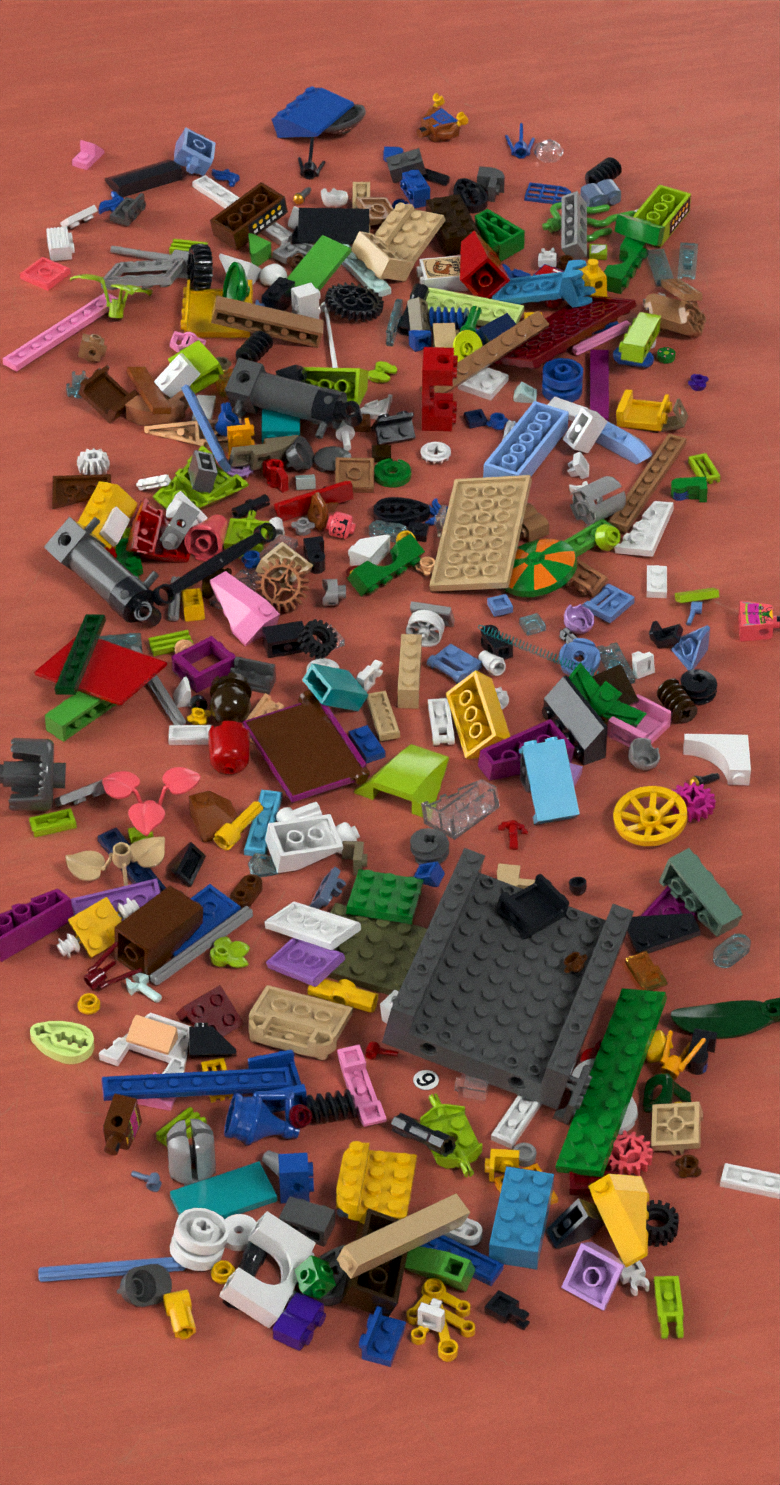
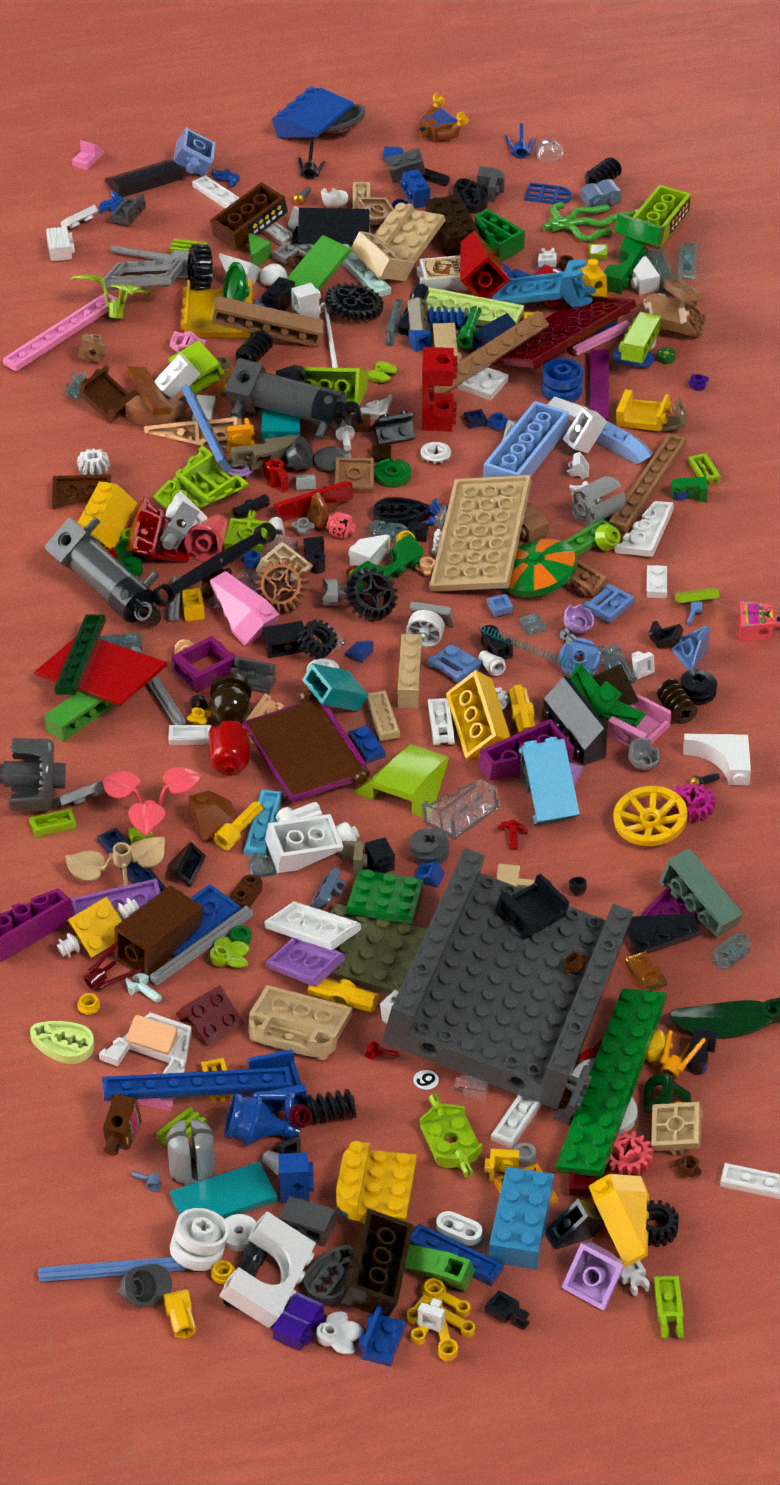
(45, 273): coral tile -> none
(114, 526): white tile -> none
(153, 482): white axle -> none
(166, 643): lime tile -> none
(182, 694): white slope -> none
(202, 471): dark grey brick -> none
(208, 1042): black slope -> none
(225, 419): blue axle -> none
(240, 933): none -> green tile
(288, 1146): none -> black slope
(315, 1277): green brick -> none
(339, 1333): none -> white plate
(358, 1082): bright pink slope -> none
(360, 650): none -> blue slope
(367, 677): white plate -> none
(377, 585): none -> black gear
(380, 855): none -> black brick
(403, 1236): tan brick -> none
(412, 1129): black axle -> none
(437, 536): none -> white piece
(466, 340): neon yellow dish -> none
(521, 709): none -> yellow piece
(525, 393): light aqua slope -> none
(574, 226): light grey brick -> none
(645, 277): none -> white slope

